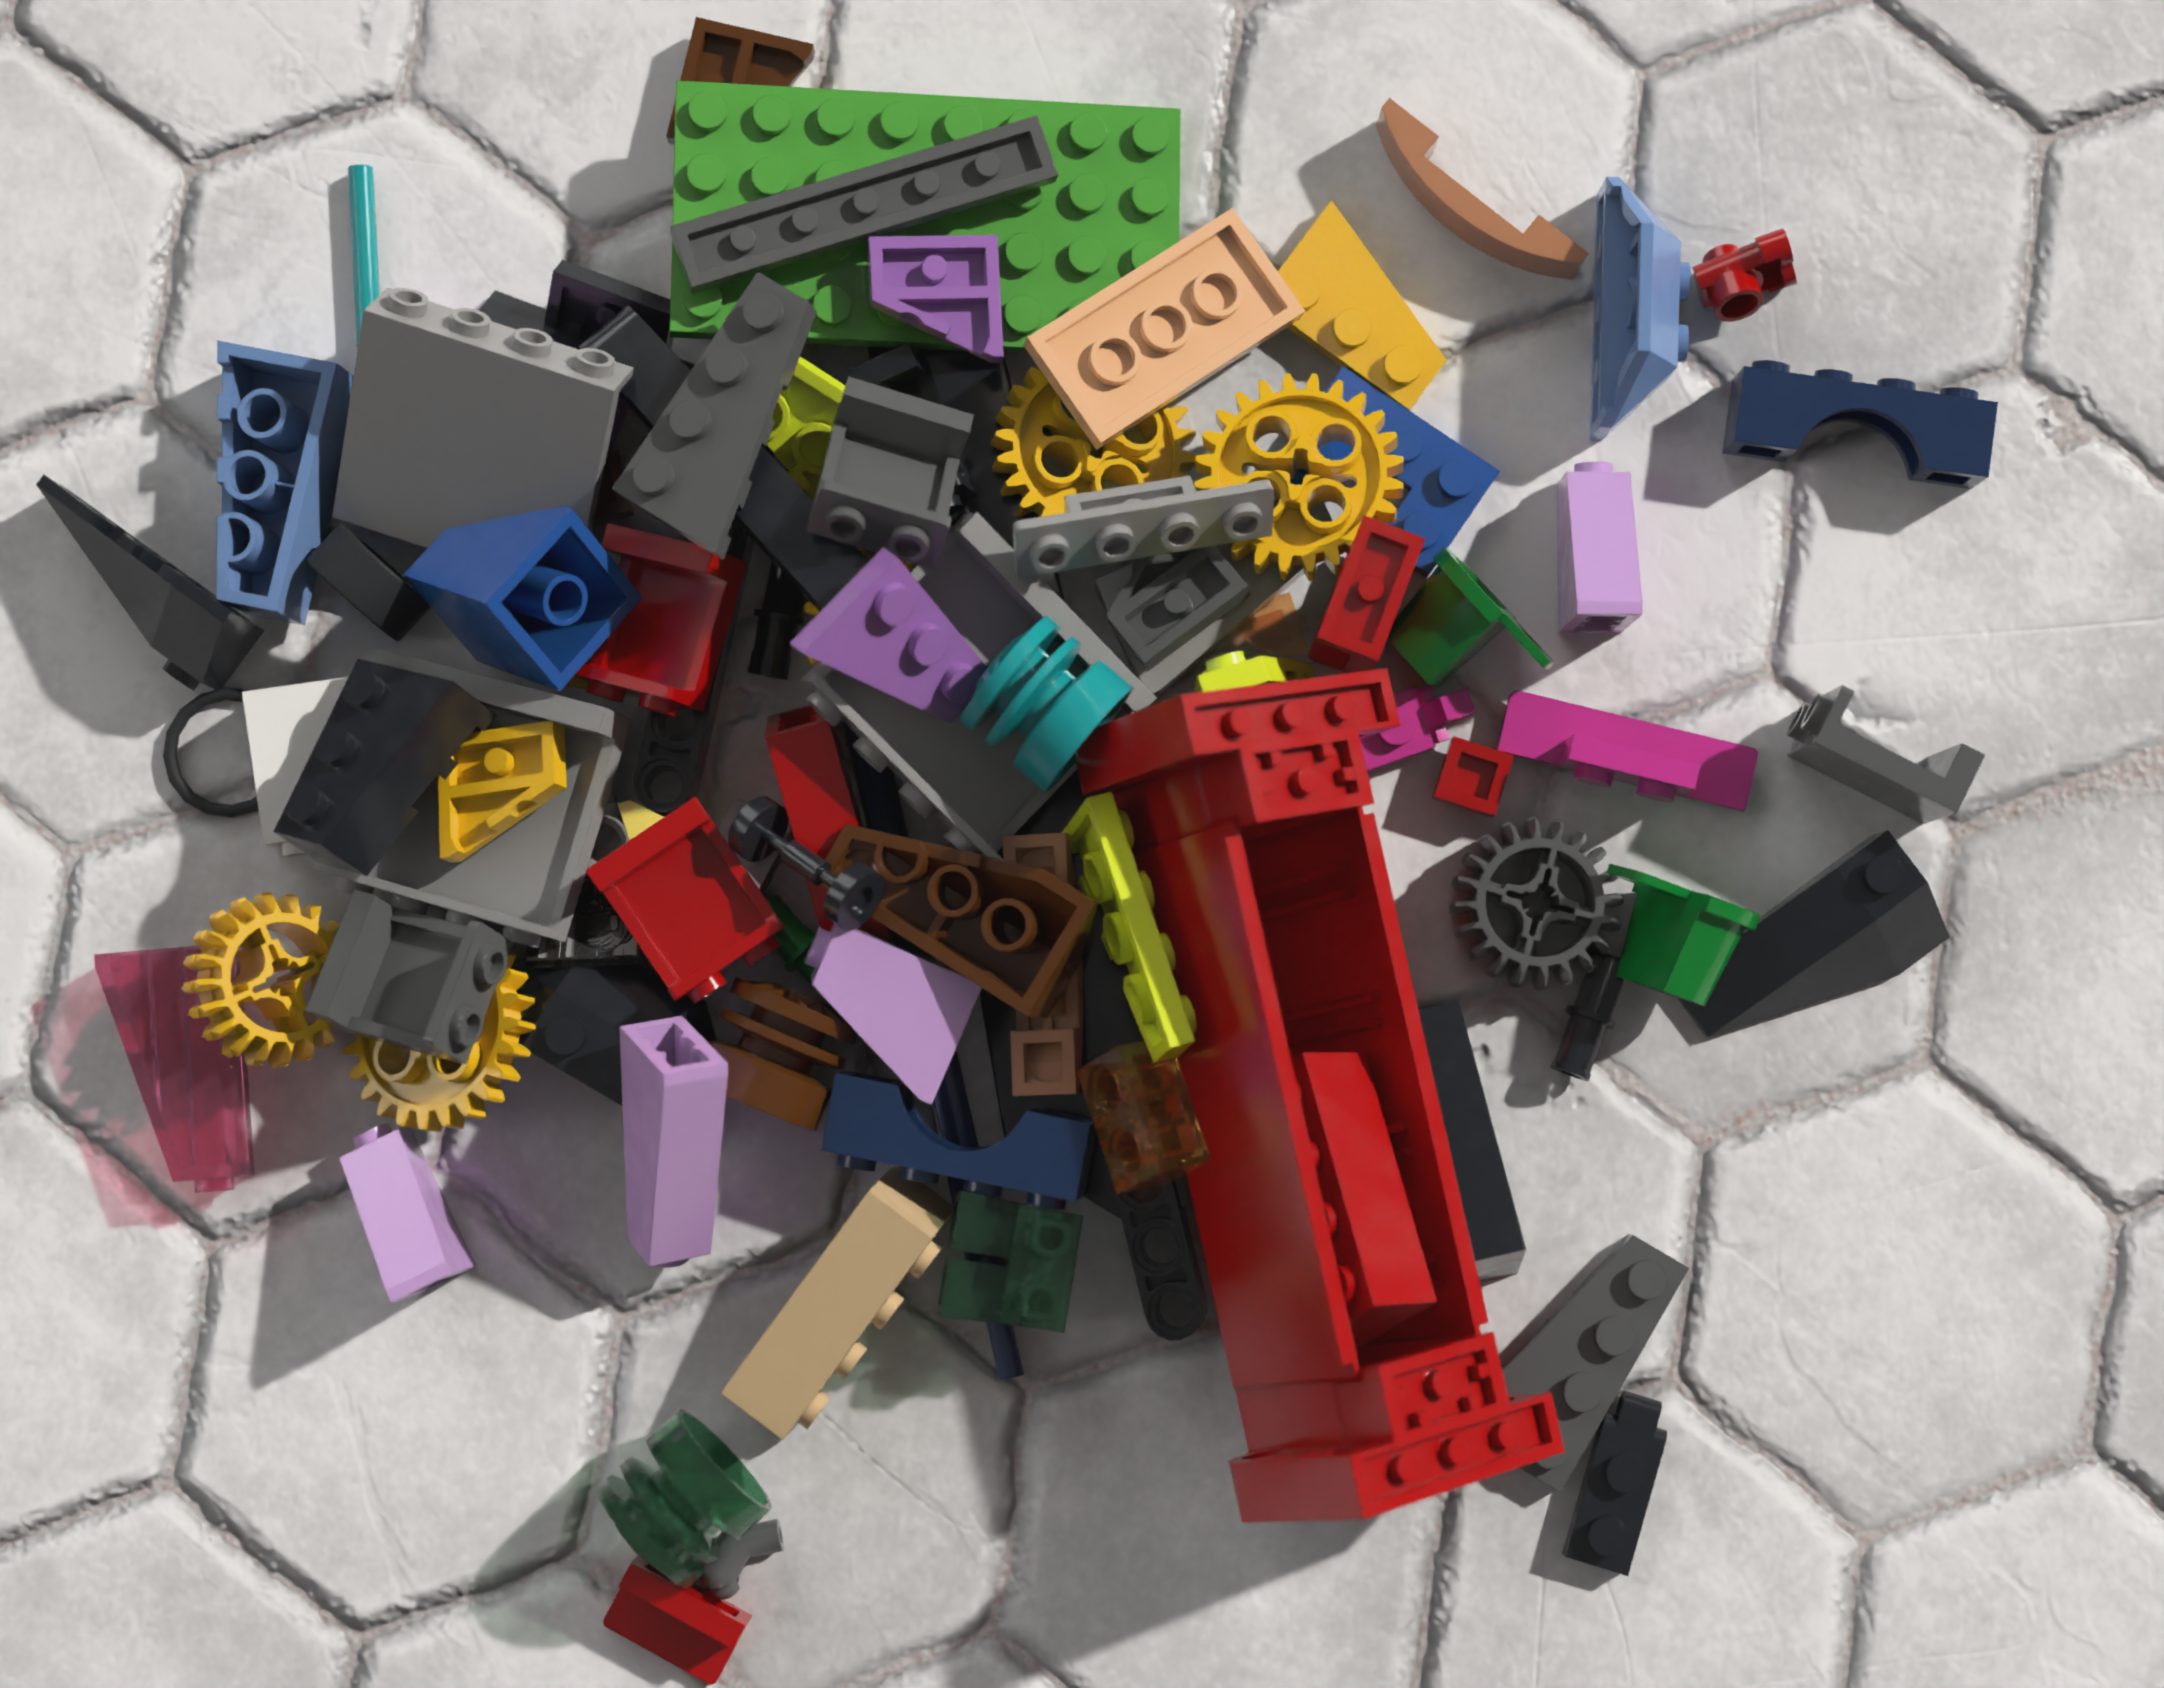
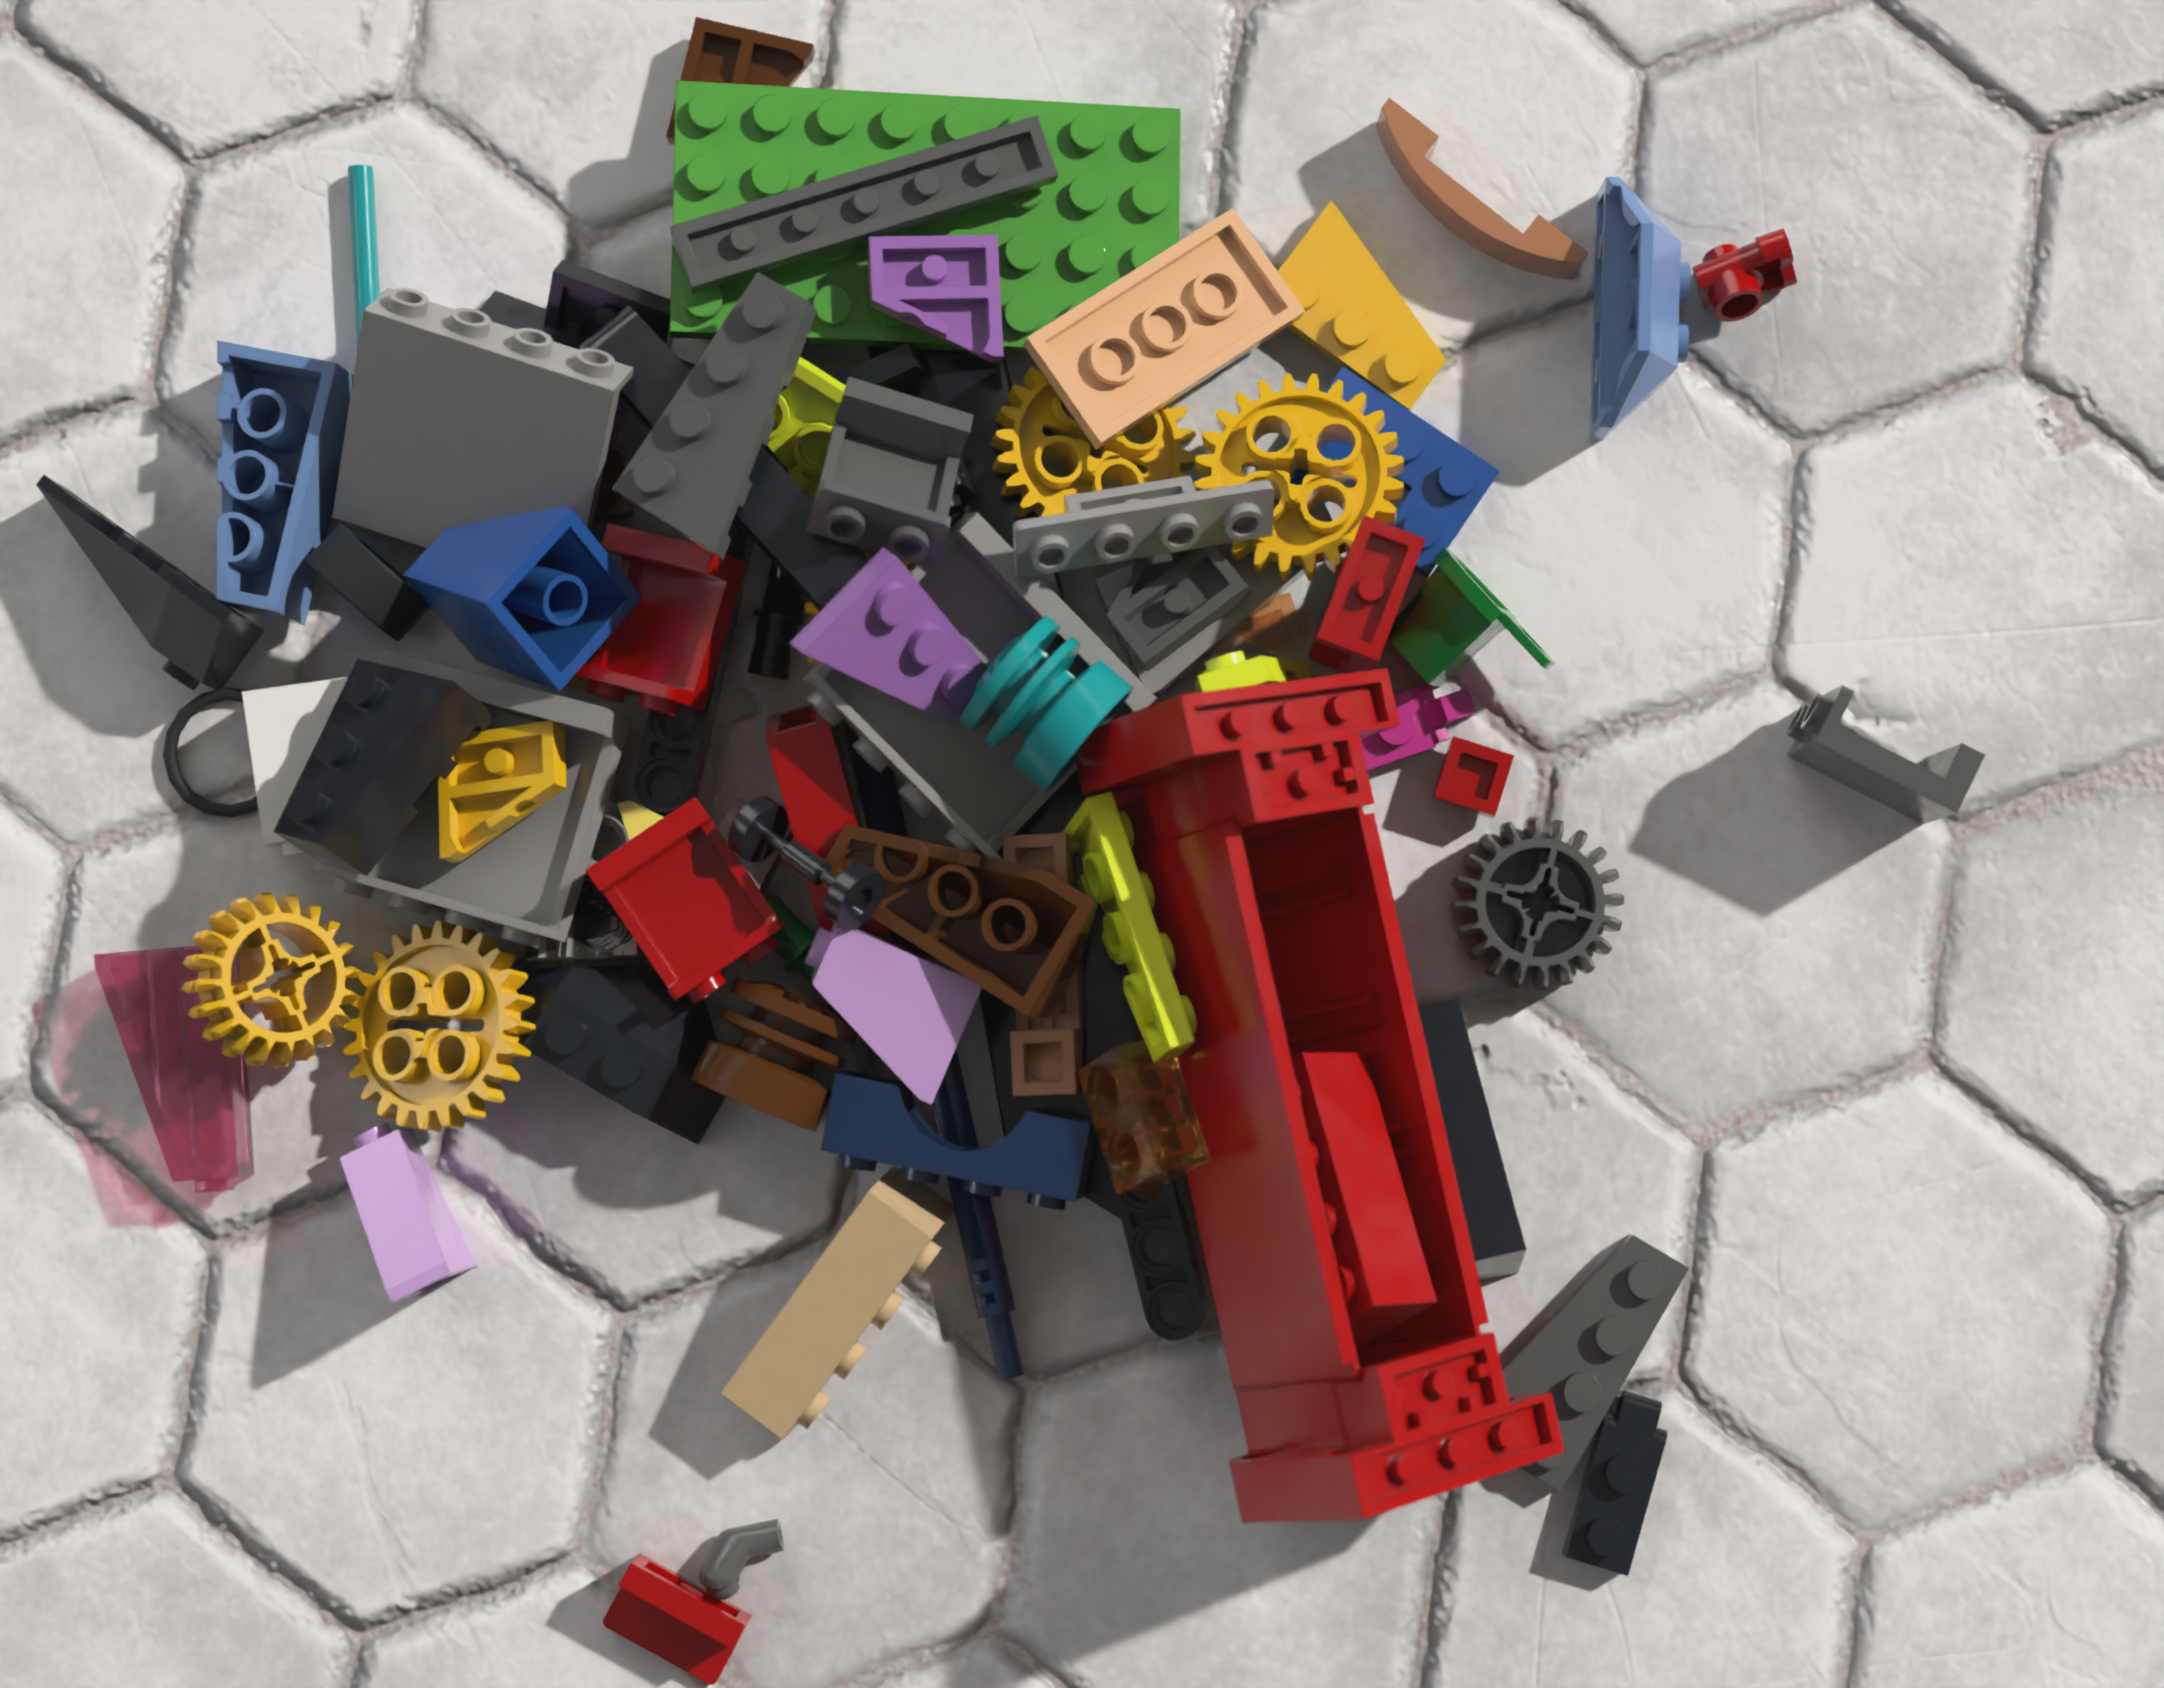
(409, 978): dark grey panel -> none
(670, 1510): clear green wheel -> none
(671, 1138): lavender slope -> none
(1039, 1270): clear green hips -> none
(1589, 1018): black axle -> none
(1597, 551): lavender slope -> none
(1627, 750): dark pink bracket -> none
(1678, 937): green container -> none
(1834, 934): black wedge -> none
(1938, 435): dark blue arch -> none

